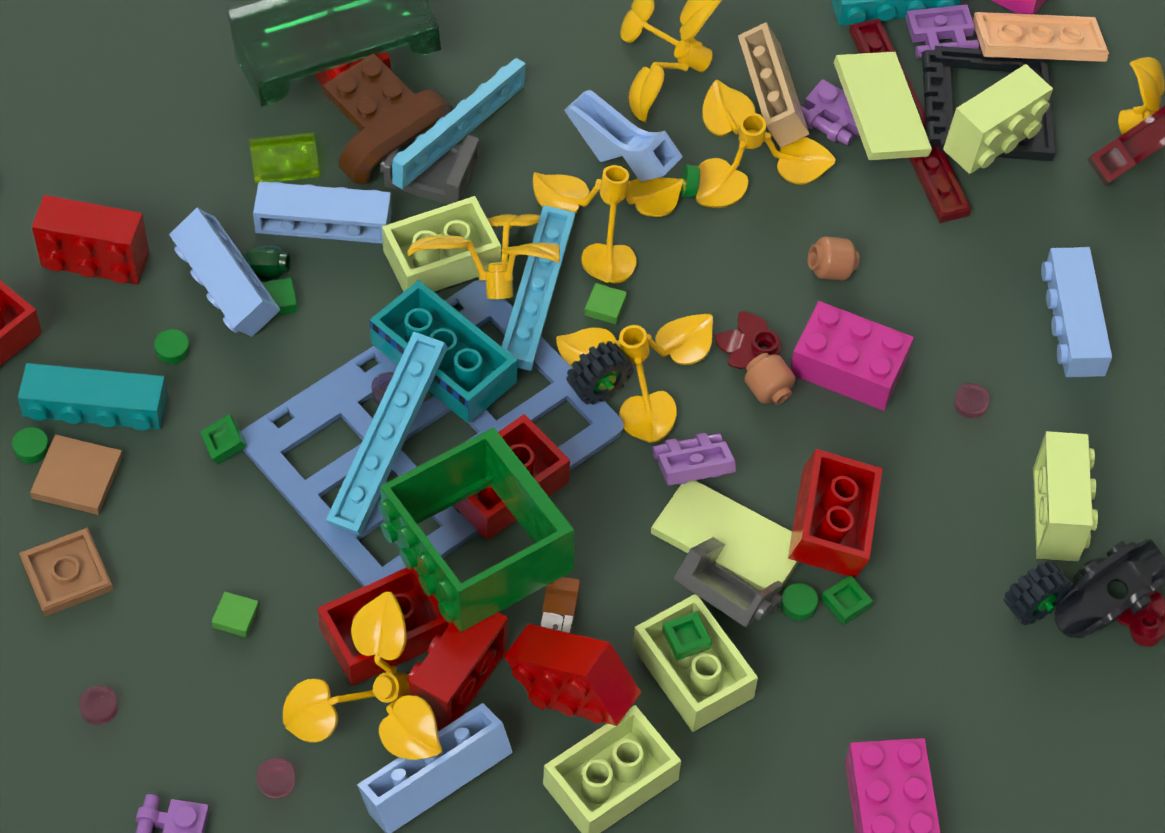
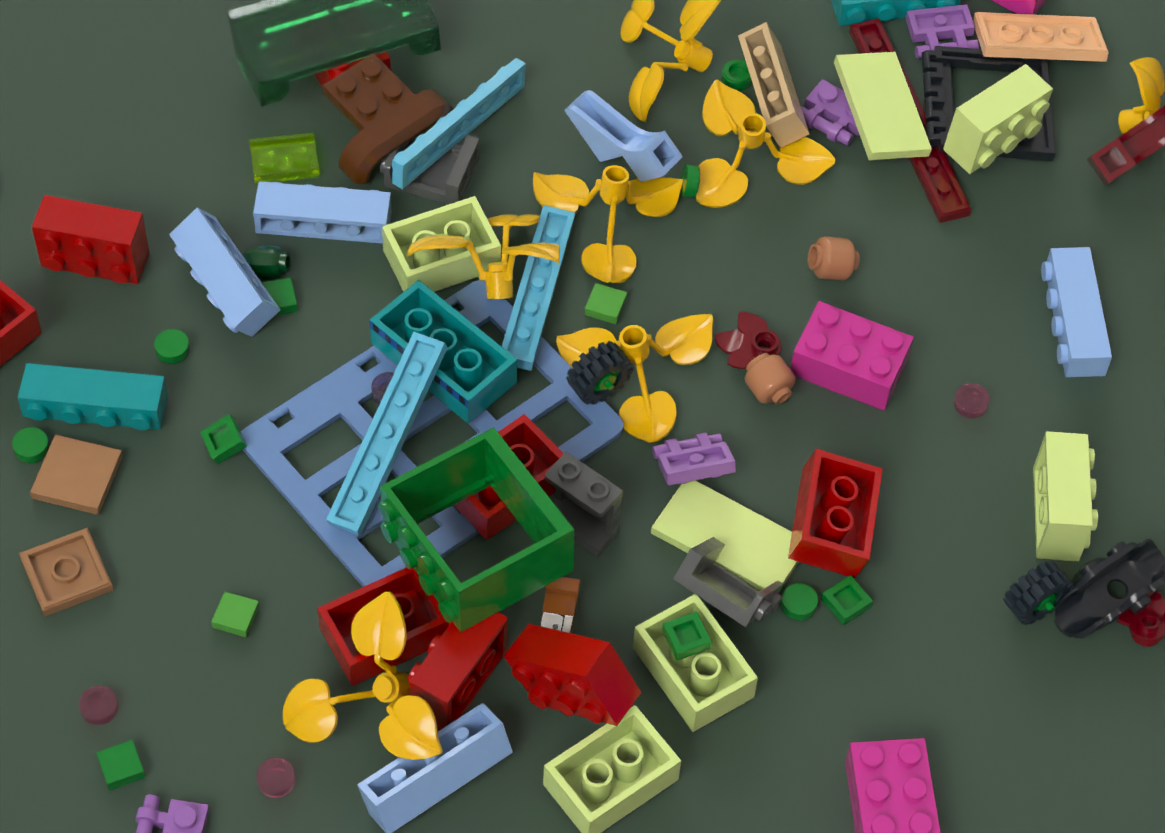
(120, 765): none -> green tile
(587, 503): none -> dark grey panel
(736, 75): none -> green tile

